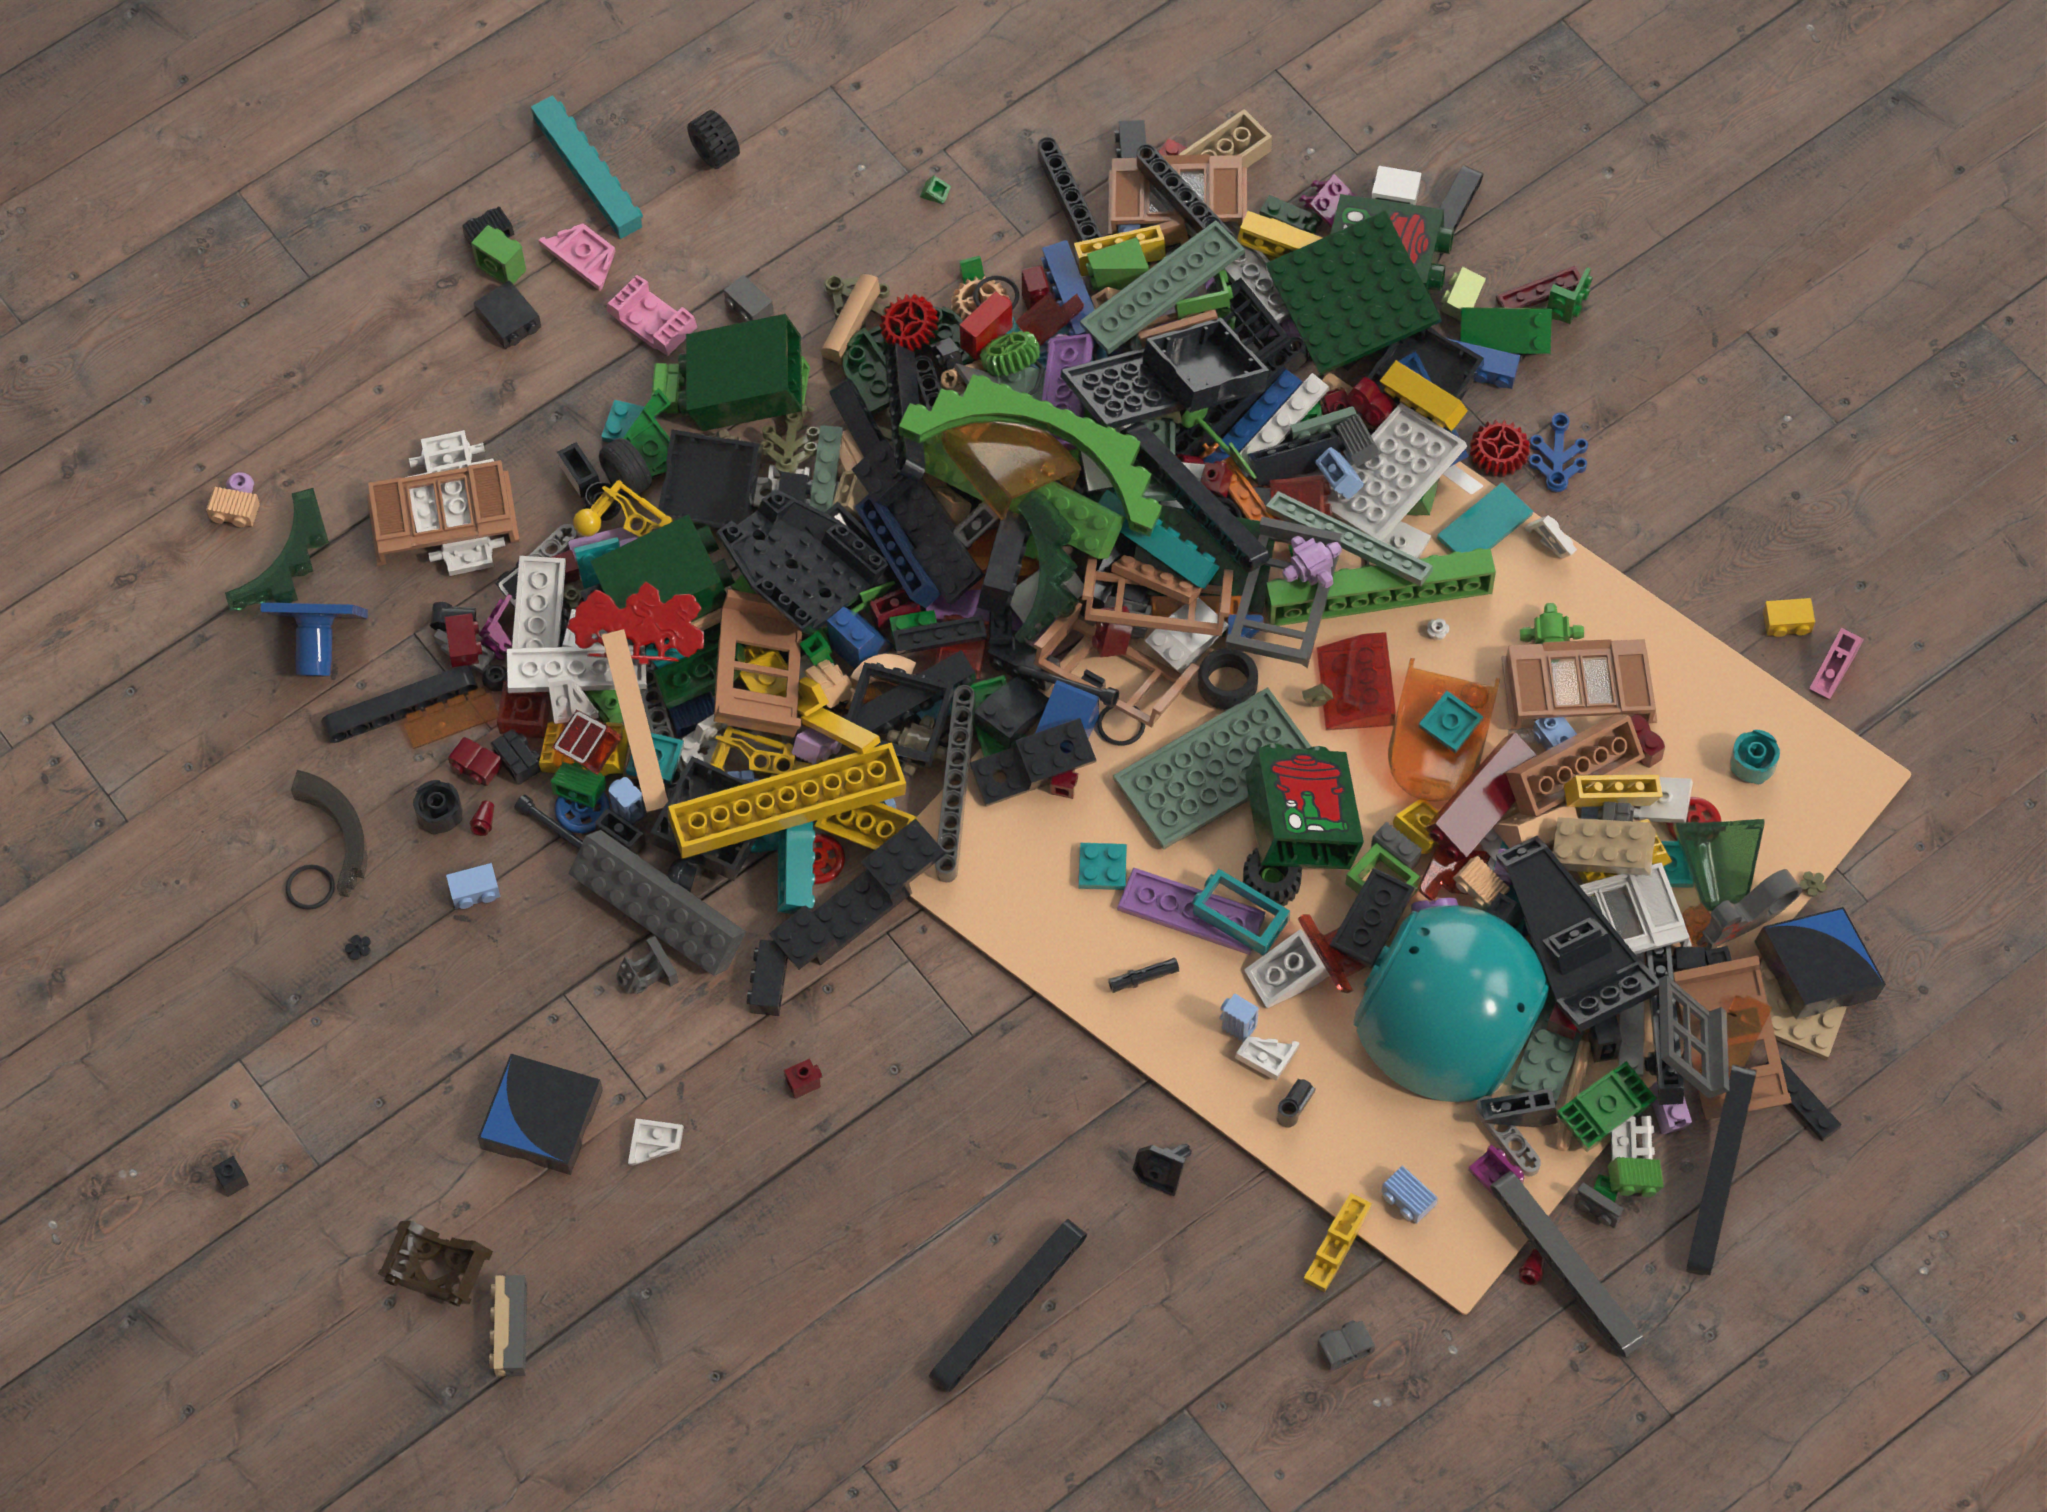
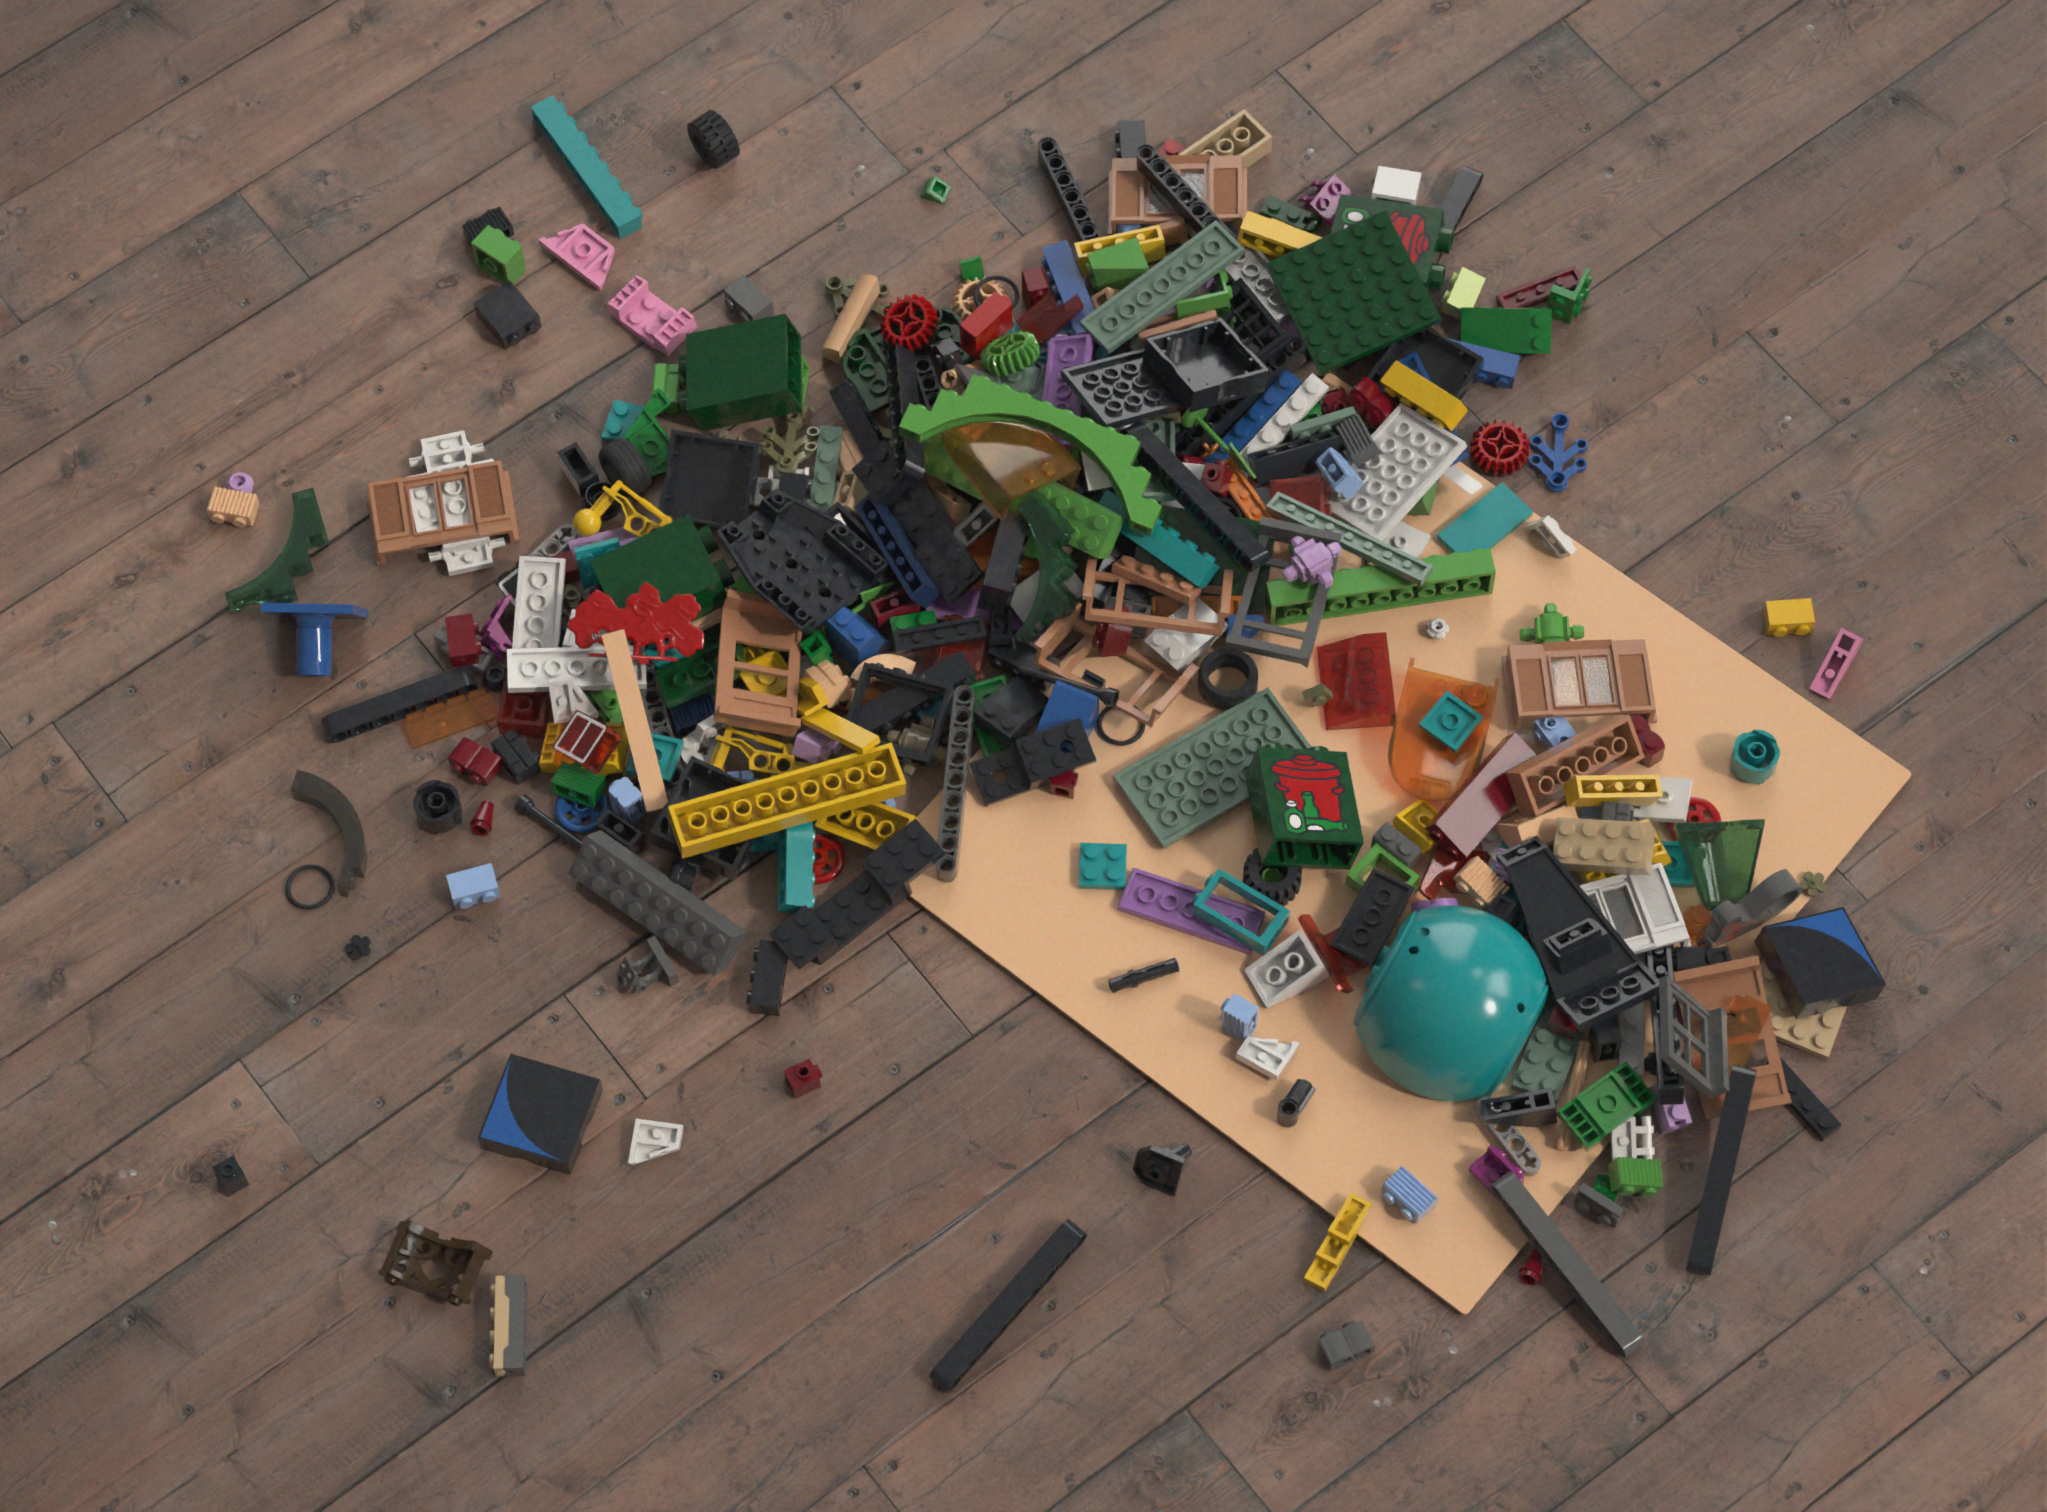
(442, 609): black piece -> none

